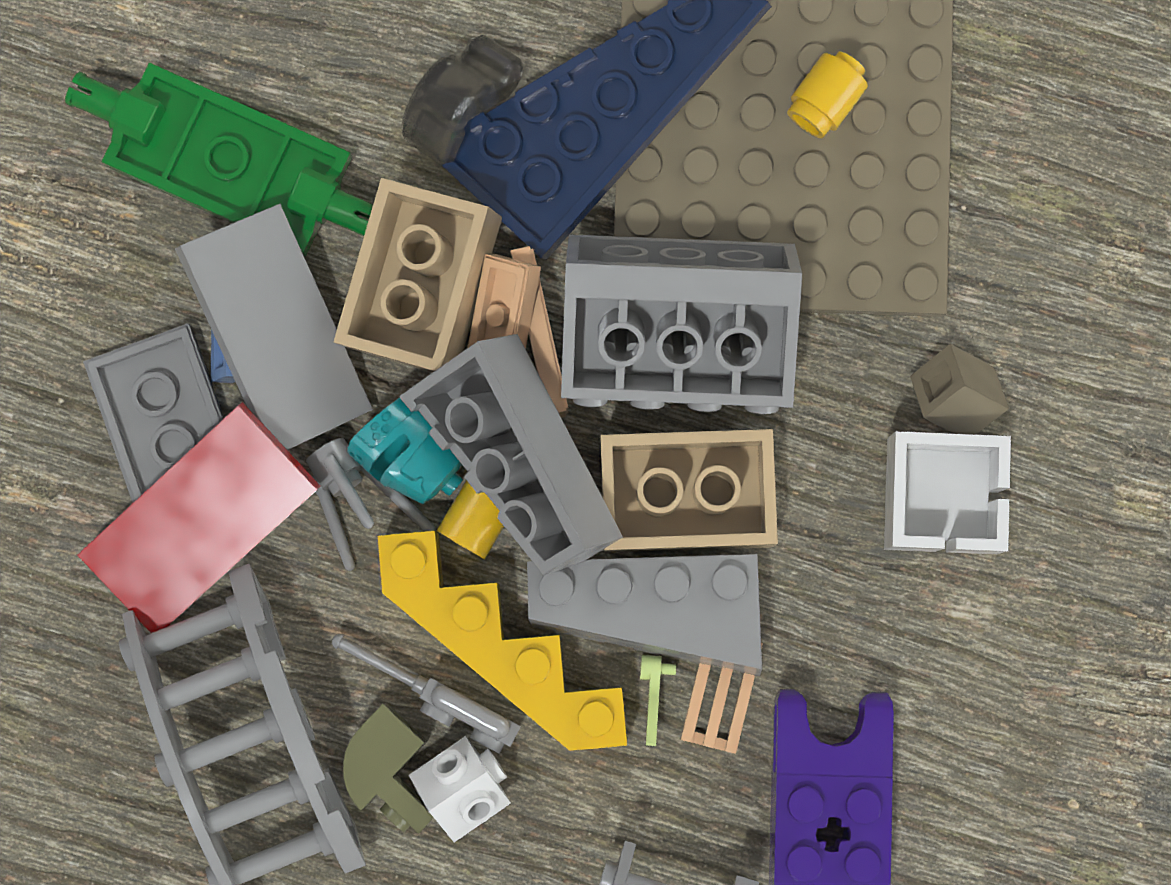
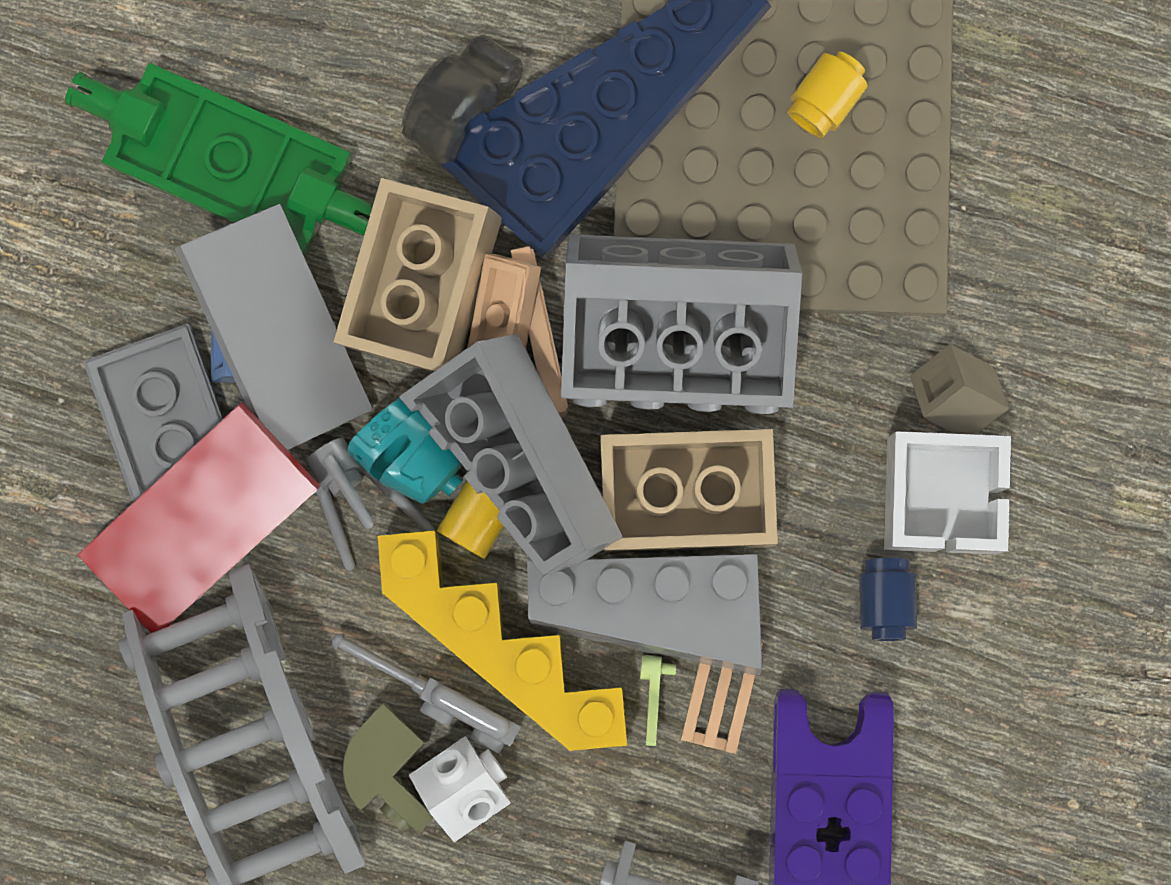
(887, 598): none -> dark blue brick

